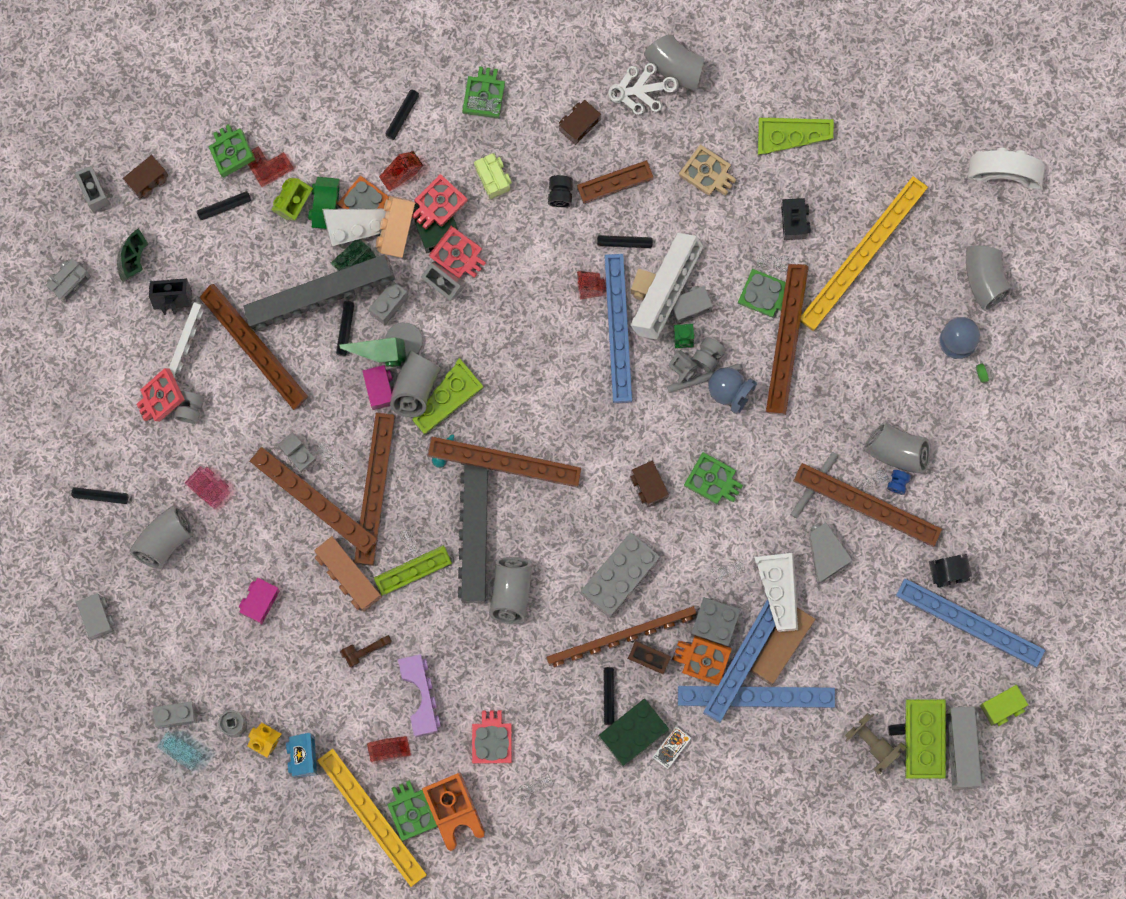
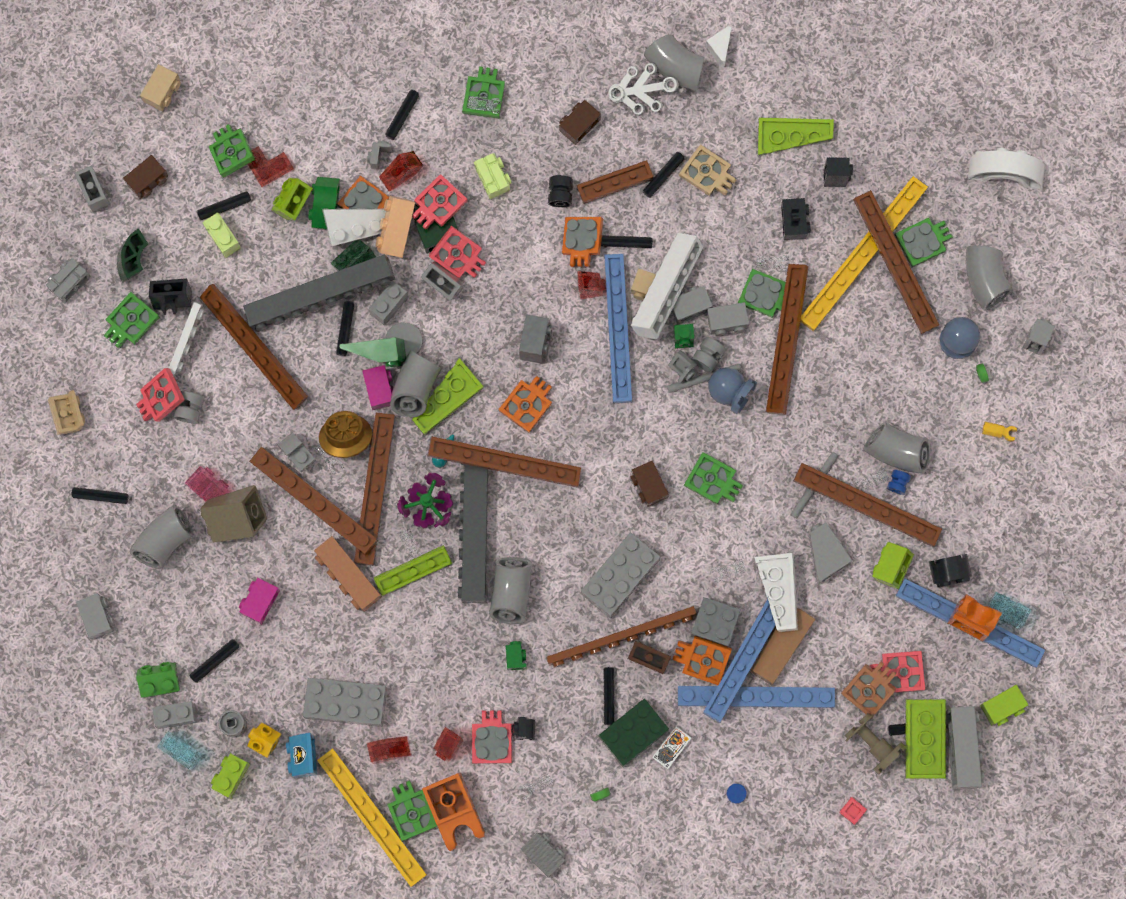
(66, 413): none -> tan bracket
(130, 321): none -> bright green piece
(157, 679): none -> bright green bracket
(160, 88): none -> tan brick
(214, 660): none -> black axle
(221, 235): none -> yellowish green brick
(230, 775): none -> lime brick
(234, 515): none -> dark tan slope
(345, 434): none -> pearl gold wheel
(345, 702): none -> light grey brick
(352, 656): reddish brown brick -> none
(374, 156): none -> light grey bracket
(419, 496): none -> magenta plant
(424, 720): lavender arch -> none
(447, 744): none -> clear red slope
(515, 656): none -> green brick
(524, 728): none -> black plate
(527, 404): none -> orange piece
(534, 339): none -> flat silver brick
(542, 854): none -> light grey brick
(582, 239): none -> piece
(598, 795): none -> bright green tile
(663, 174): none -> black axle
(719, 44): none -> white slope
(727, 319): none -> light grey brick
(736, 793): none -> blue tile
(837, 172): none -> black brick
(852, 810): none -> coral tile
(870, 688): none -> nougat piece
(892, 565): none -> lime brick
(896, 262): none -> dark orange plate
(908, 670): none -> coral piece
(923, 241): none -> piece
(974, 618): none -> orange brick
(998, 431): none -> yellow bar
(1012, 612): none -> clear light blue brick
(1039, 336): none -> light grey brick

